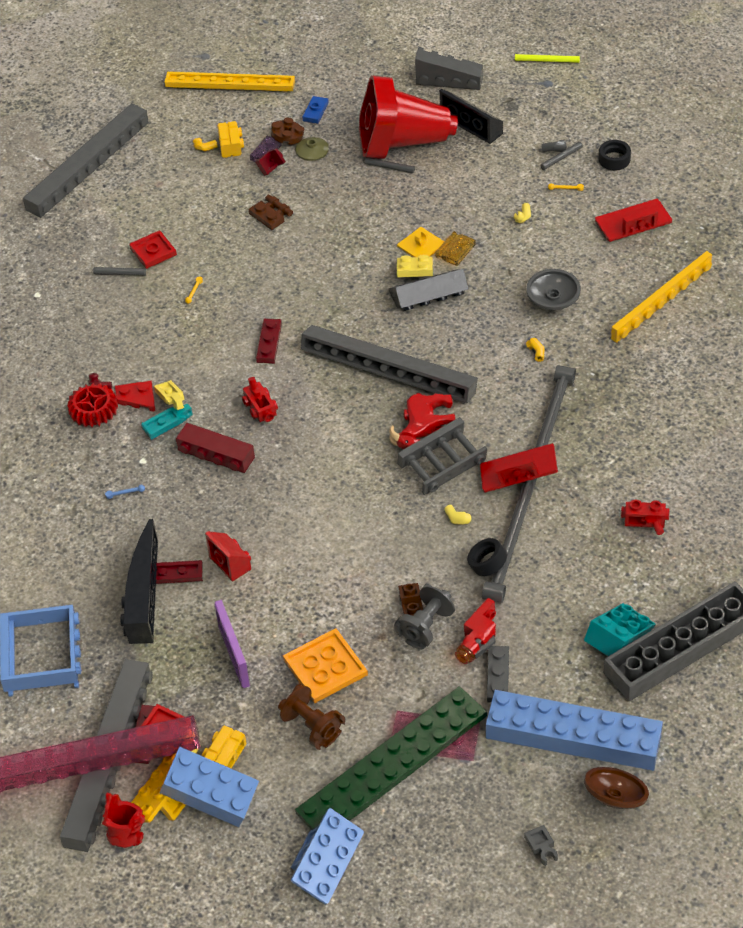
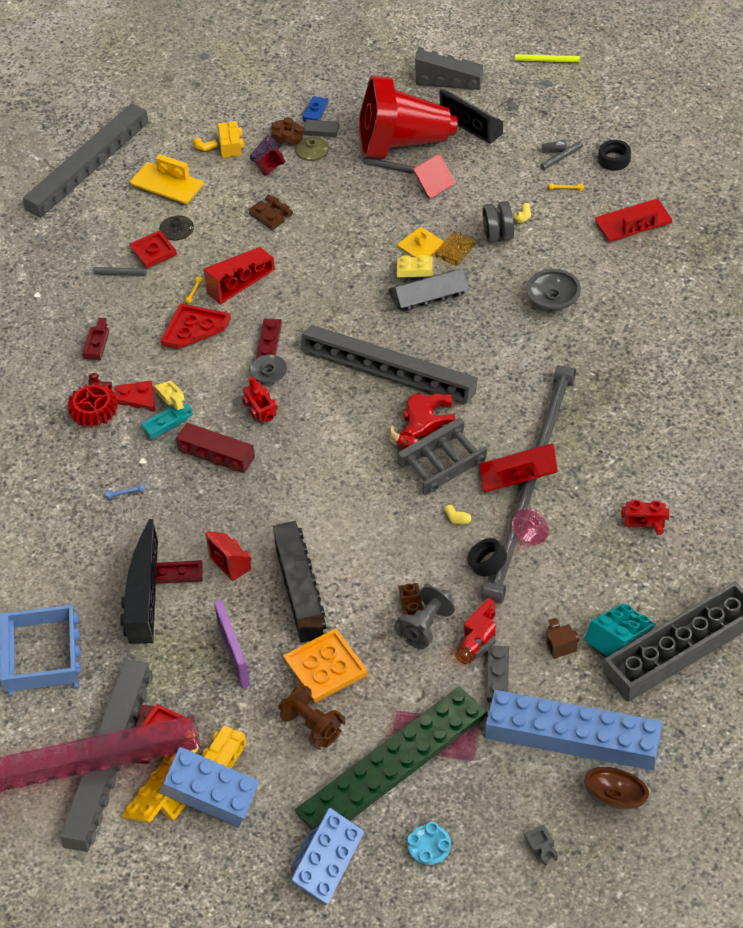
(96, 341): none -> dark red hinge
(123, 822): red helmet -> none
(168, 179): none -> yellow bracket
(176, 227): none -> clear smoke dish
(192, 325): none -> red plate
(230, 81): yellow plate -> none
(237, 273): none -> red wedge
(268, 368): none -> dark grey dish
(299, 581): none -> black brick
(321, 128): none -> dark grey tile
(429, 844): none -> medium azure dish
(434, 176): none -> piece
(498, 221): none -> dark grey wheel
(530, 526): none -> clear pink dish
(538, 347): yellow arm -> none
(561, 639): none -> reddish brown brick
(661, 297): yellow plate -> none

